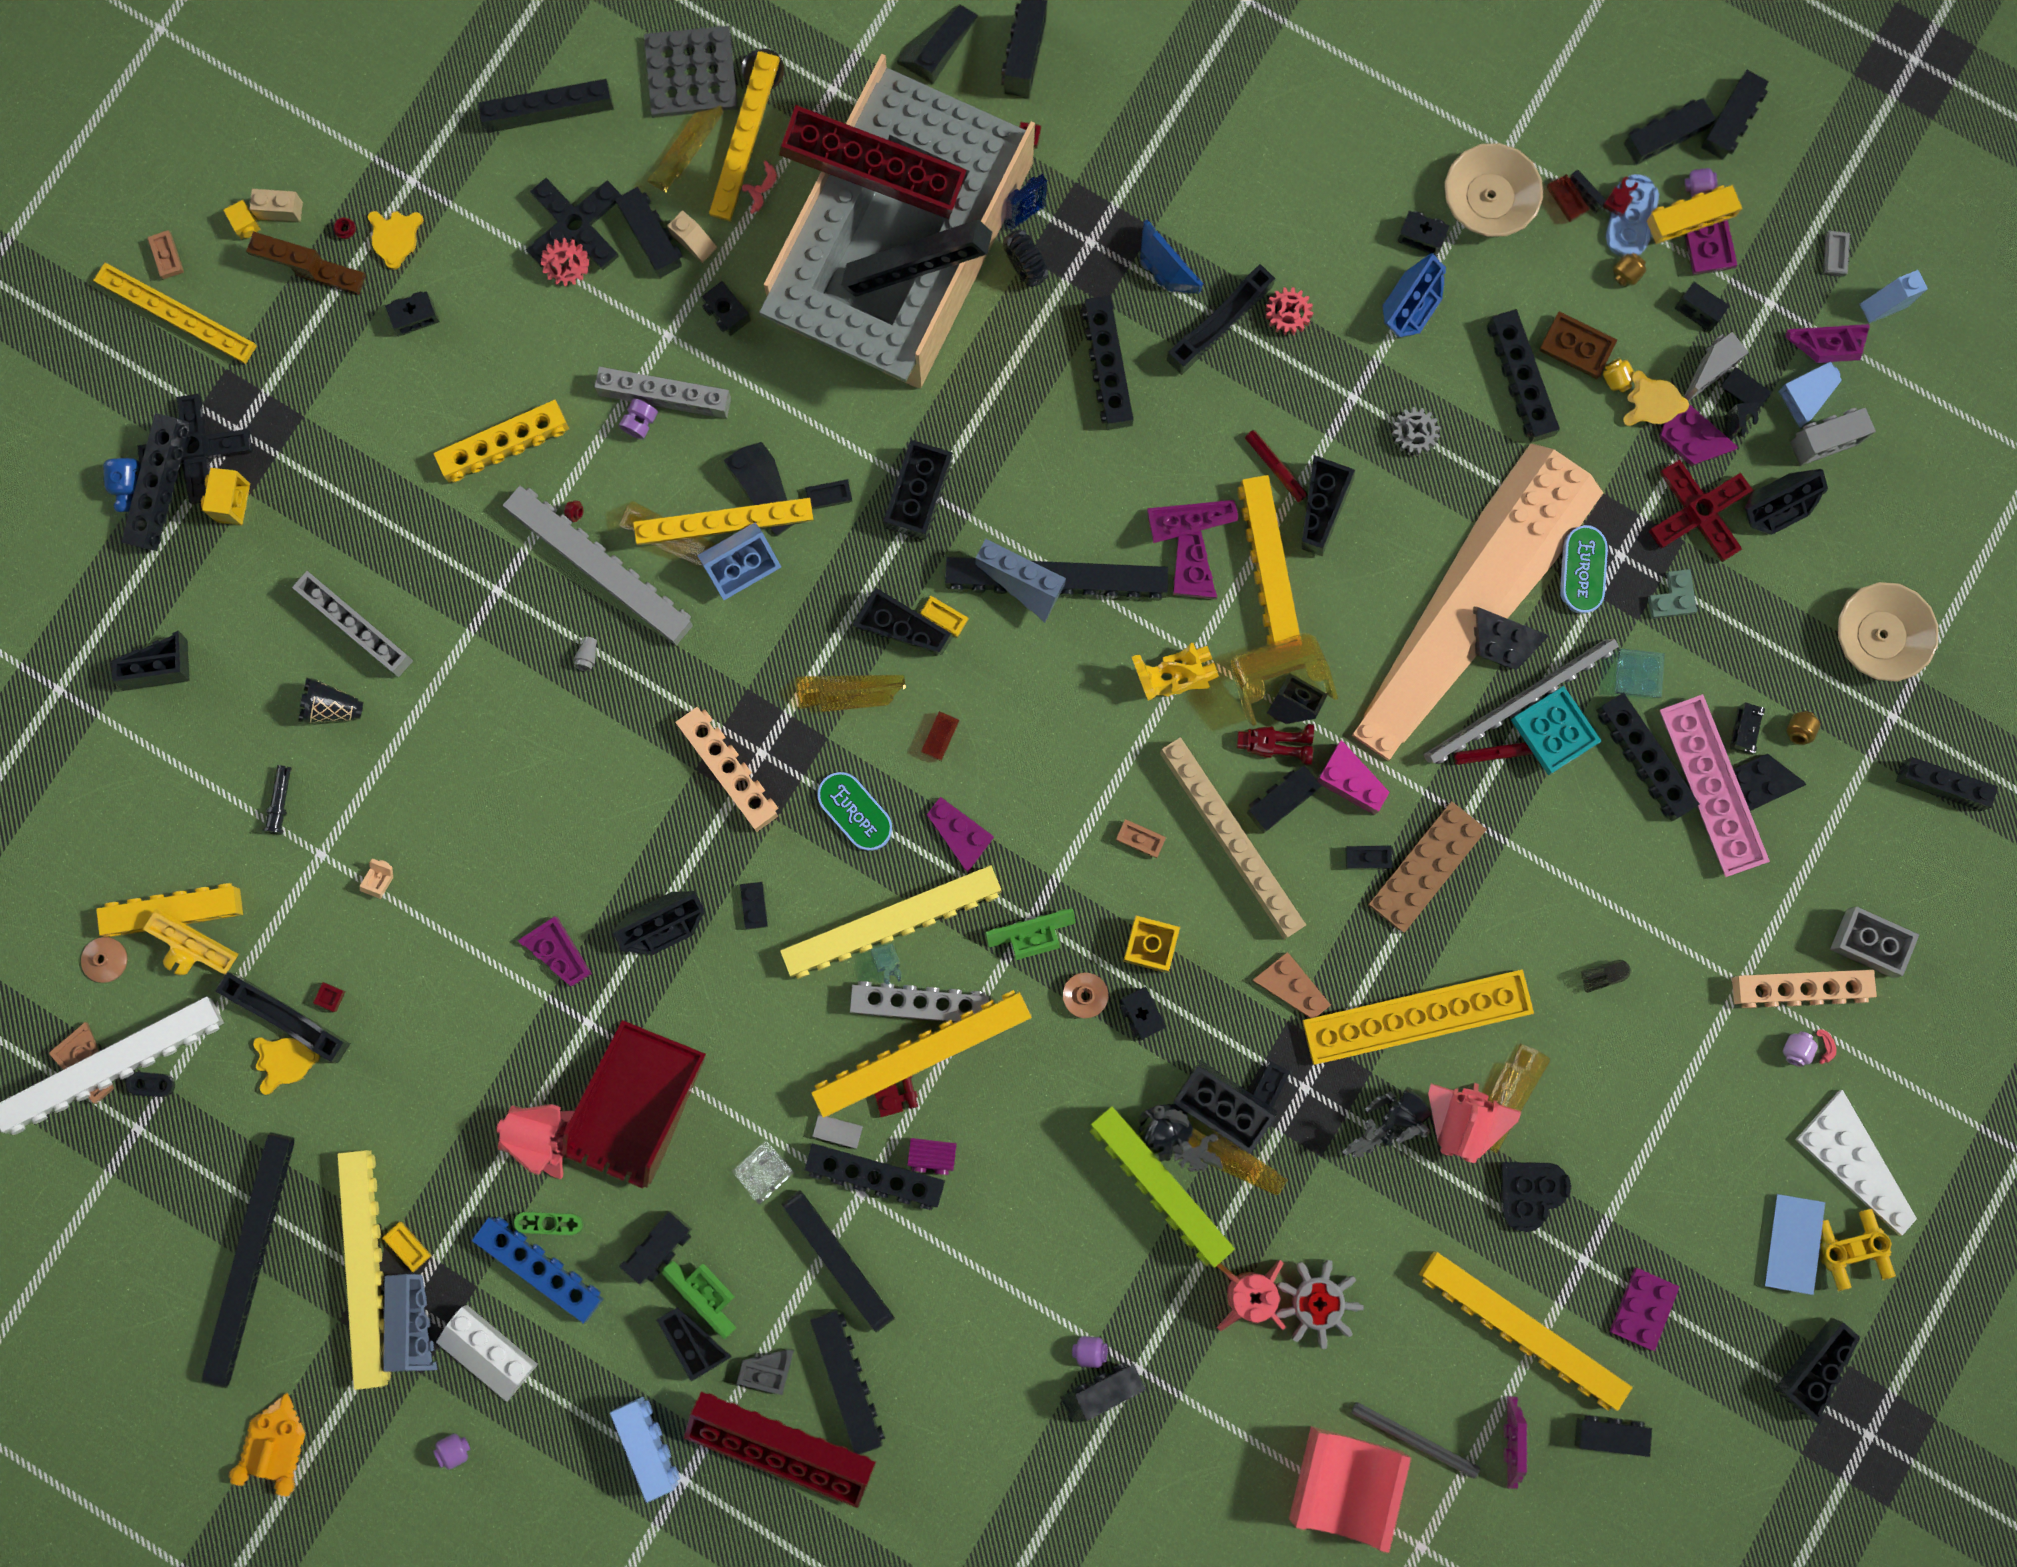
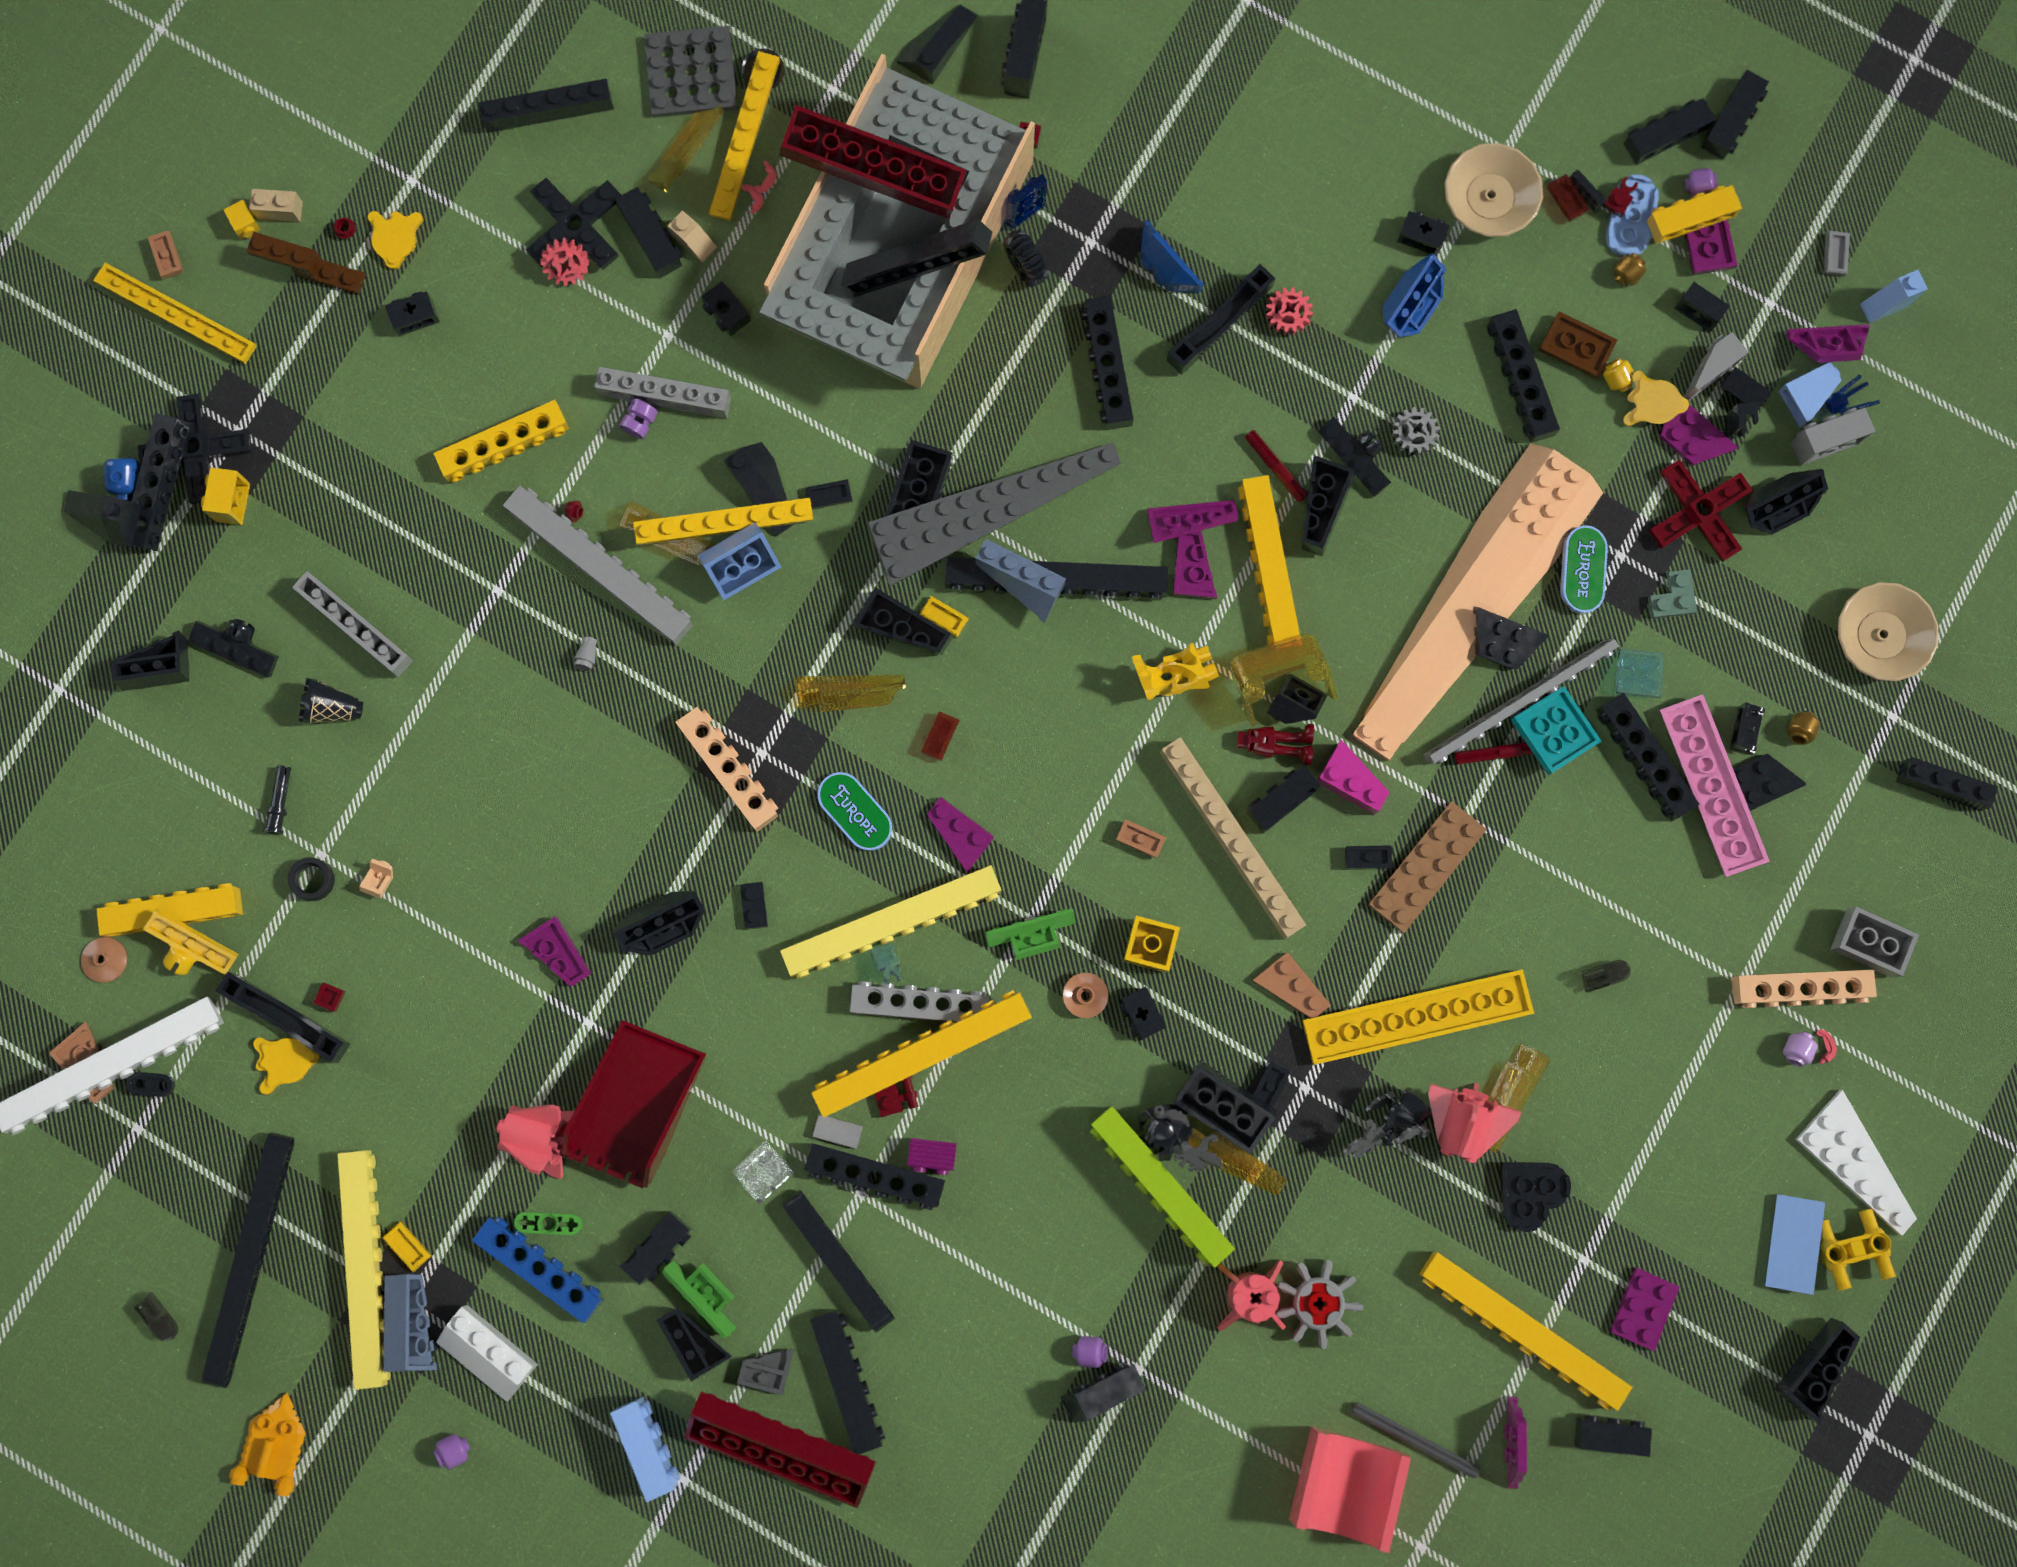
(106, 516): none -> black wedge
(157, 1318): none -> clear smoke arm
(234, 645): none -> black plate
(329, 879): none -> black tyre
(939, 528): none -> dark grey wing
(1356, 454): none -> black plate
(1838, 401): none -> clear blue plant

